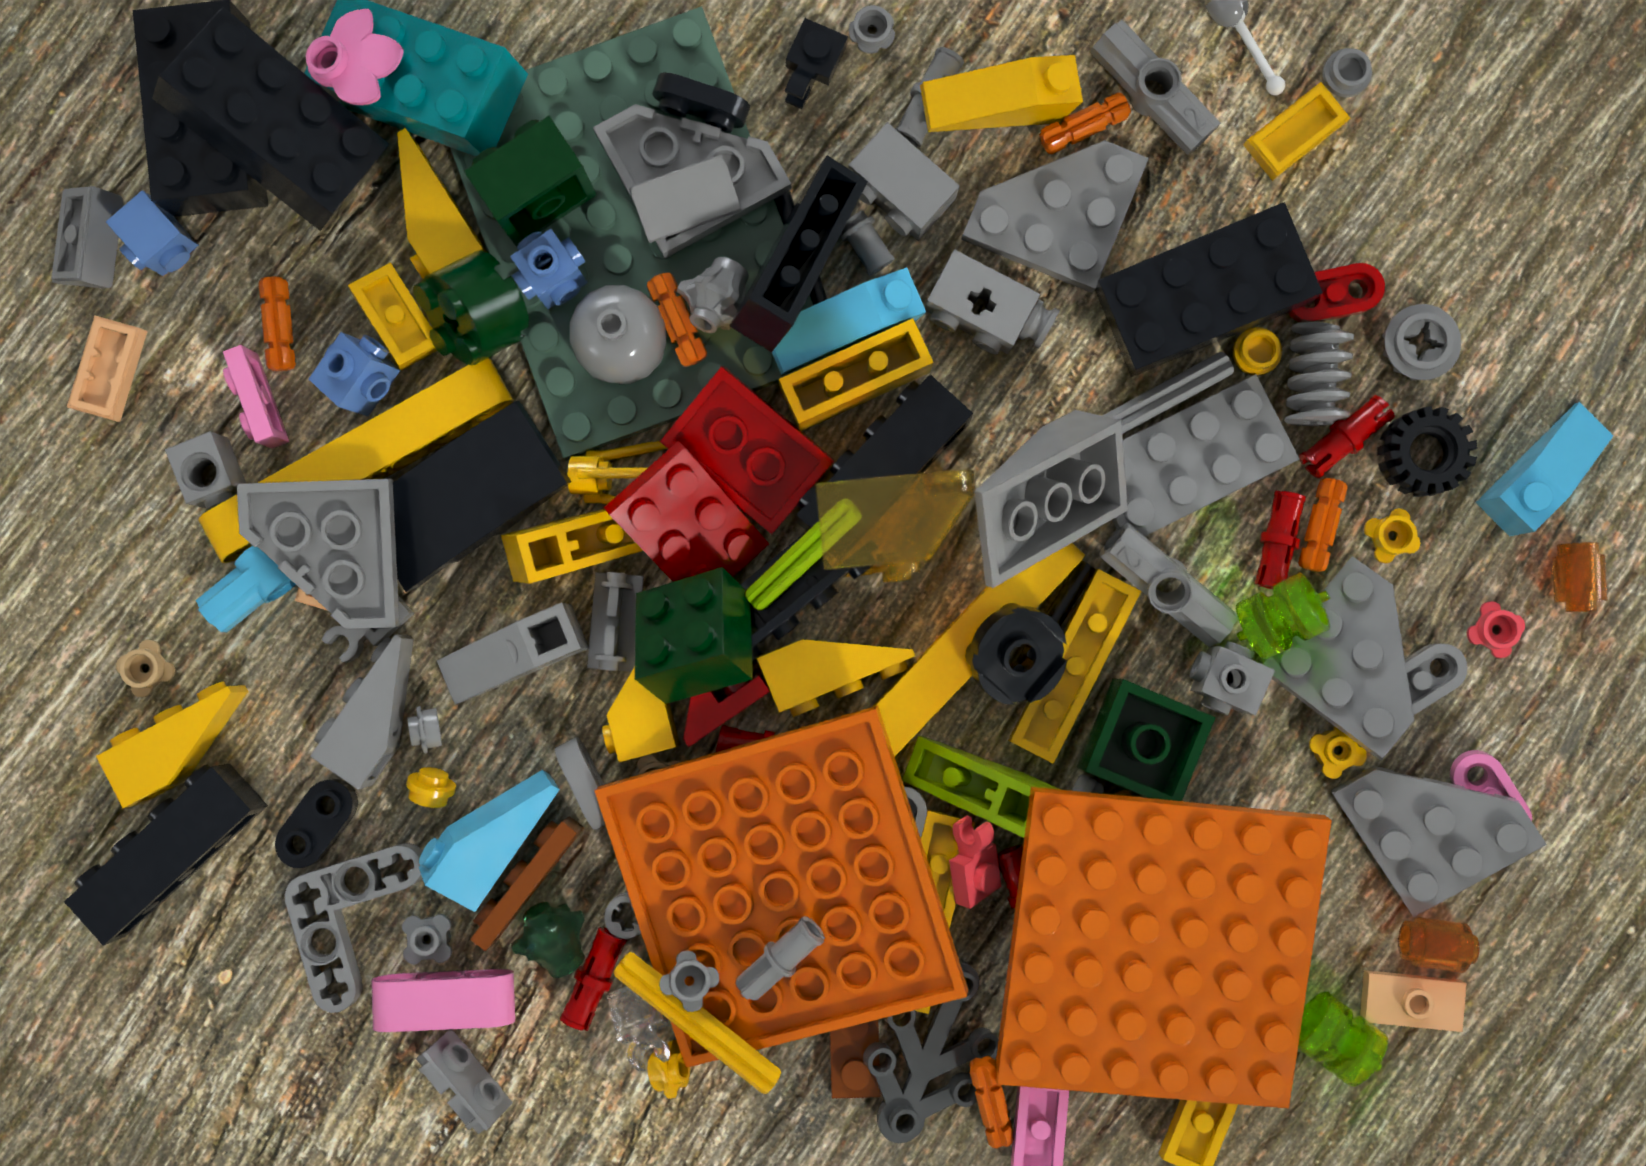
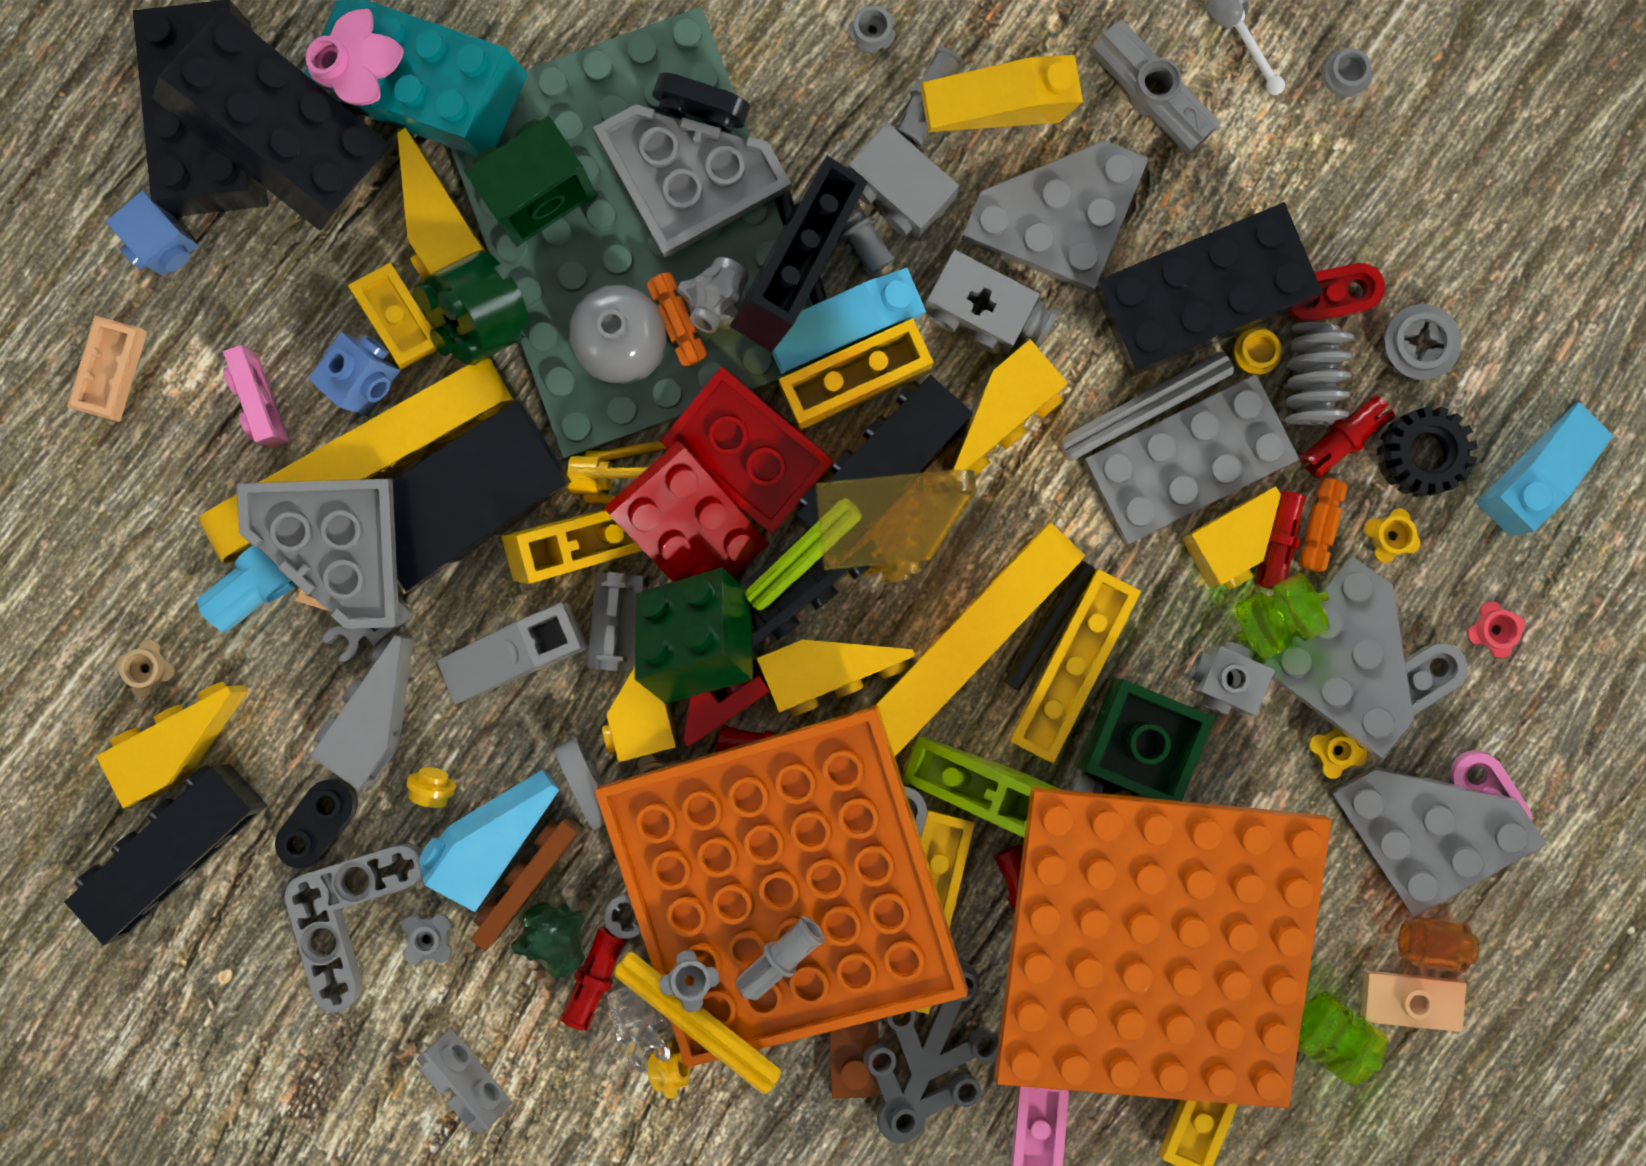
(84, 240): light grey slope -> none
(190, 460): light grey brick -> none
(277, 323): orange axle -> none
(425, 729): light grey plate -> none
(443, 1000): bright pink beam -> none
(560, 280): medium blue brick -> none
(685, 198): light grey slope -> none
(812, 58): black plate -> none
(976, 867): coral plate -> none
(991, 1102): orange axle -> none
(995, 640): black plate -> none
(1013, 393): none -> yellow slope
(1051, 493): light grey slope -> none
(1085, 123): orange axle -> none
(1189, 604): light grey piece -> none
(1234, 541): none -> yellow slope
(1296, 131): yellow tile -> none
(1579, 576): clear orange brick -> none

